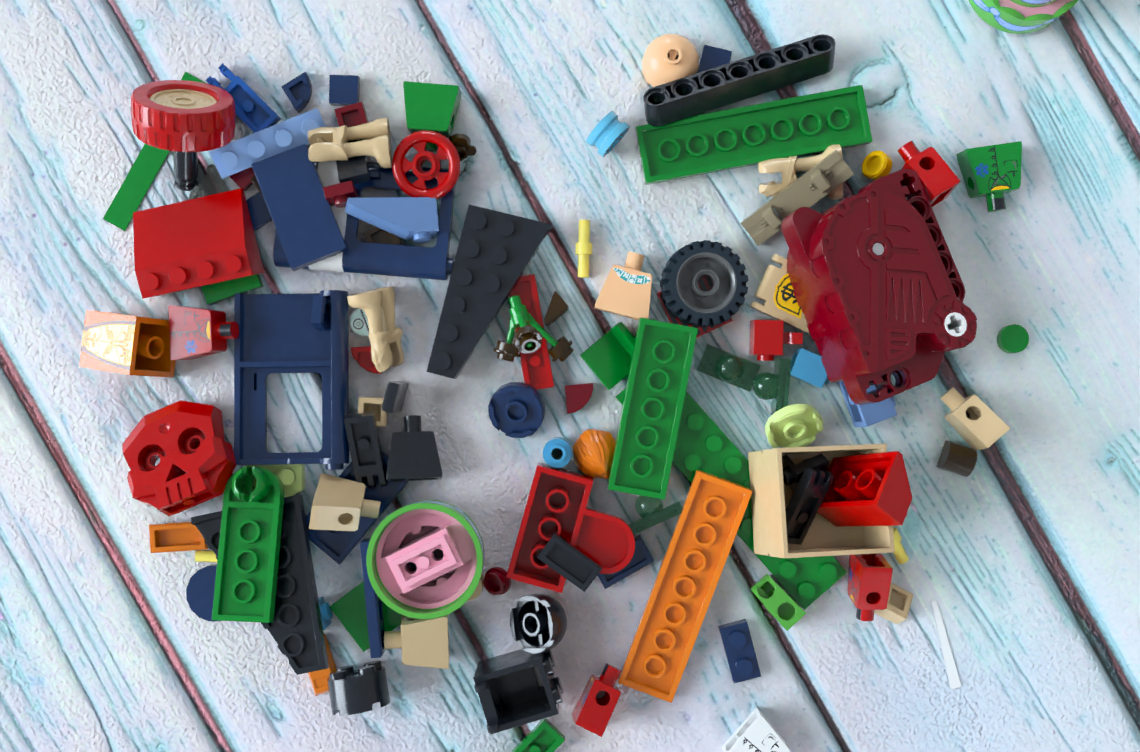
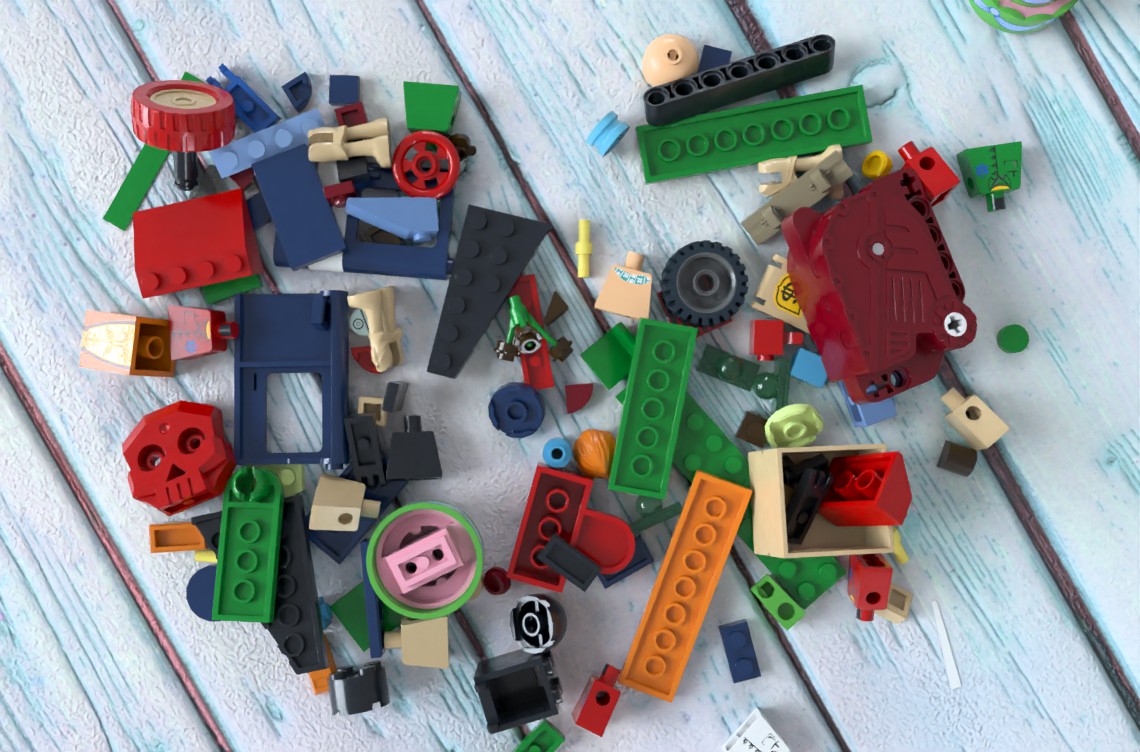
(752, 429): none -> dark brown plate

